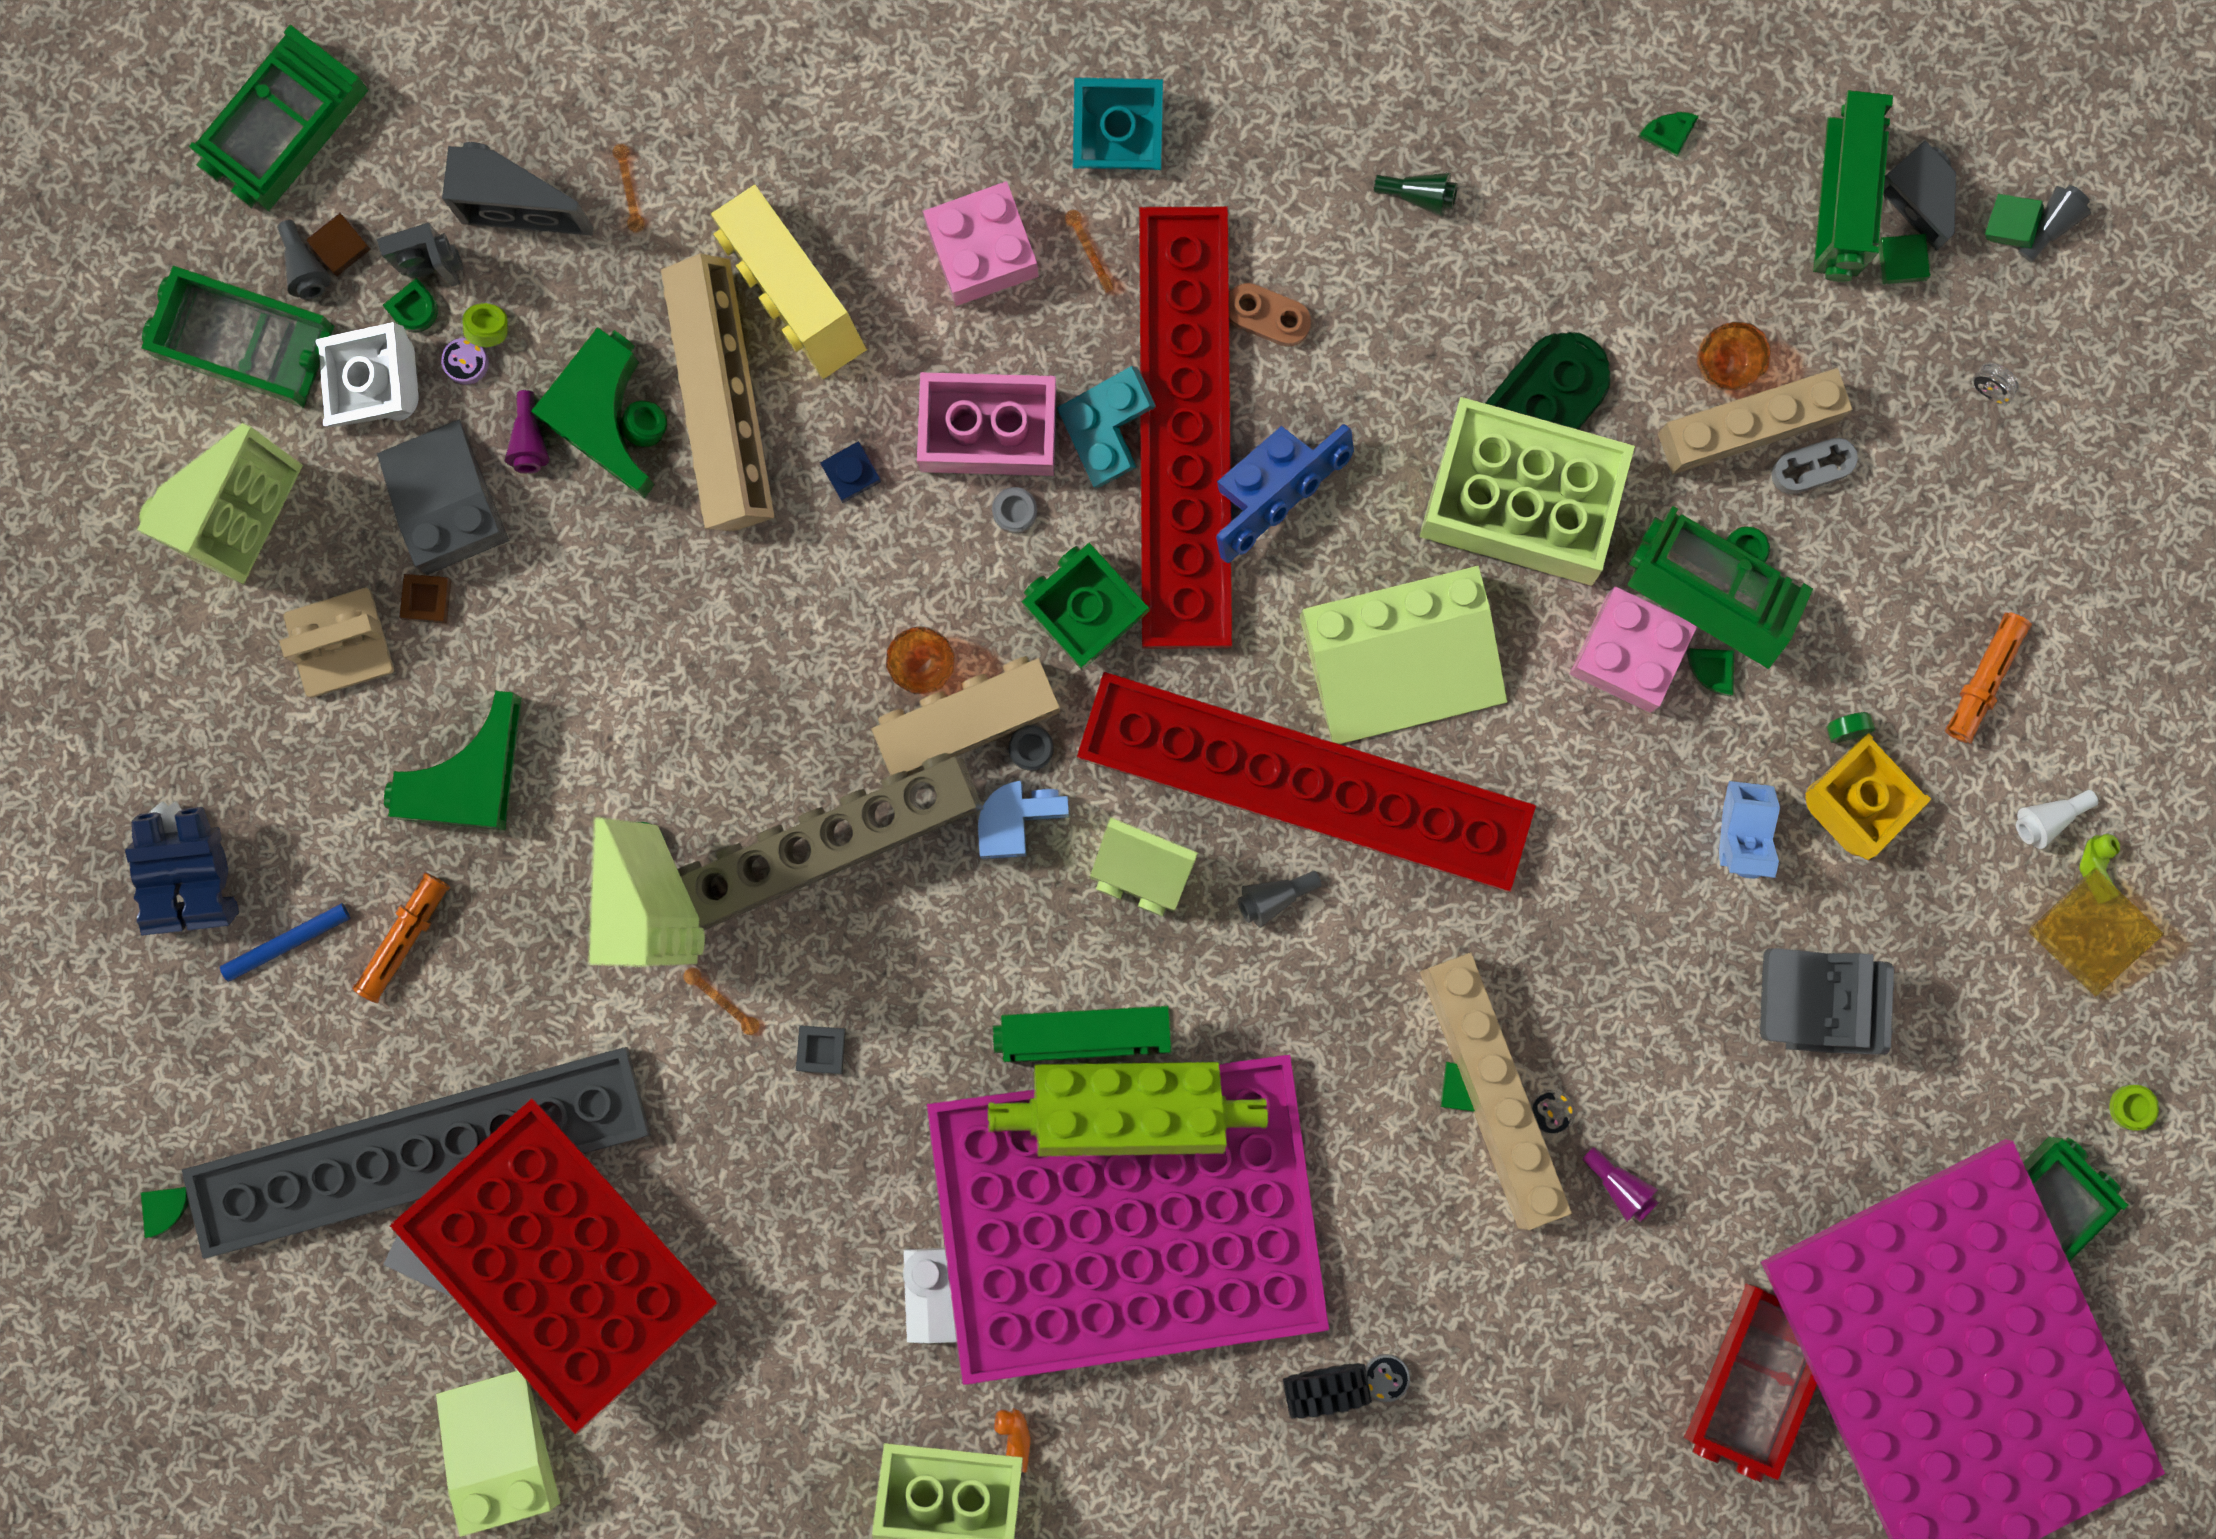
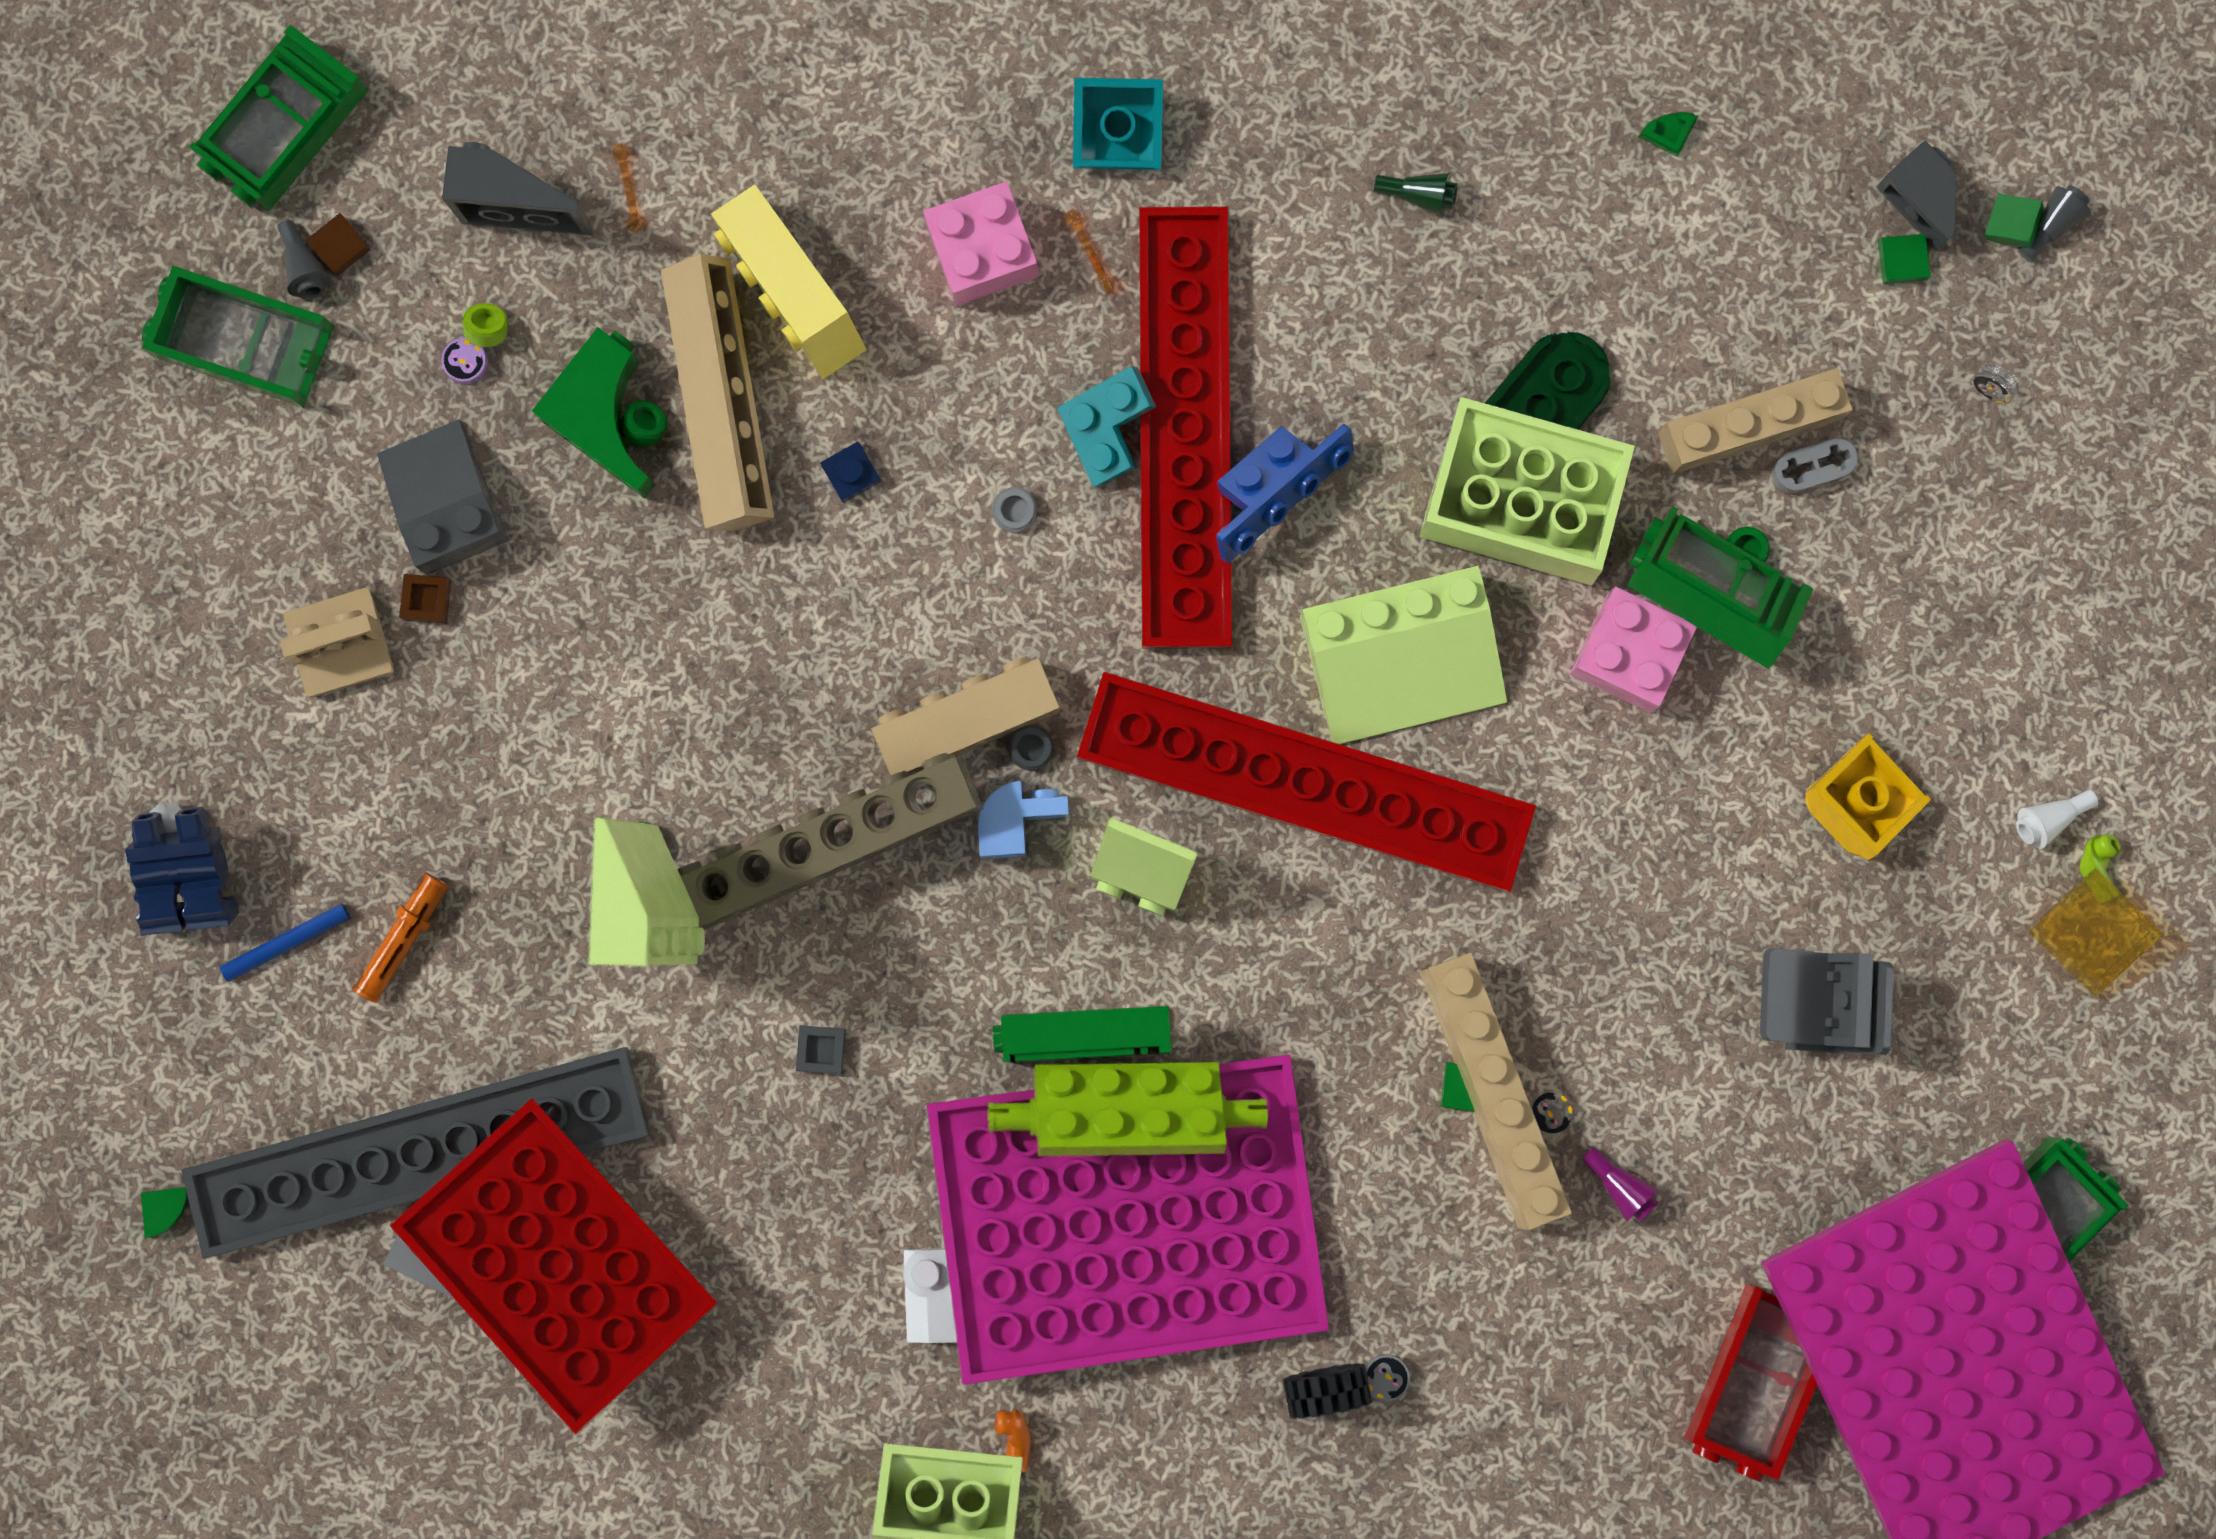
(223, 503): yellowish green slope -> none
(368, 375): white slope -> none
(413, 307): green tile -> none
(421, 252): dark grey bracket -> none
(471, 785): green arch -> none
(494, 1453): yellowish green slope -> none
(526, 445): magenta cone -> none
(748, 1024): clear orange hinge -> none
(912, 650): clear orange hair -> none
(987, 424): bright pink brick -> none
(1083, 605): green plate -> none
(1266, 900): dark grey cone -> none
(1267, 315): nougat plate -> none
(1713, 669): green tile -> none
(1745, 344): clear orange hair -> none
(1749, 830): light blue brick -> none
(1850, 727): green tile -> none
(1852, 186): green door -> none
(1981, 691): orange pin -> none
(2134, 1107): lime tile -> none

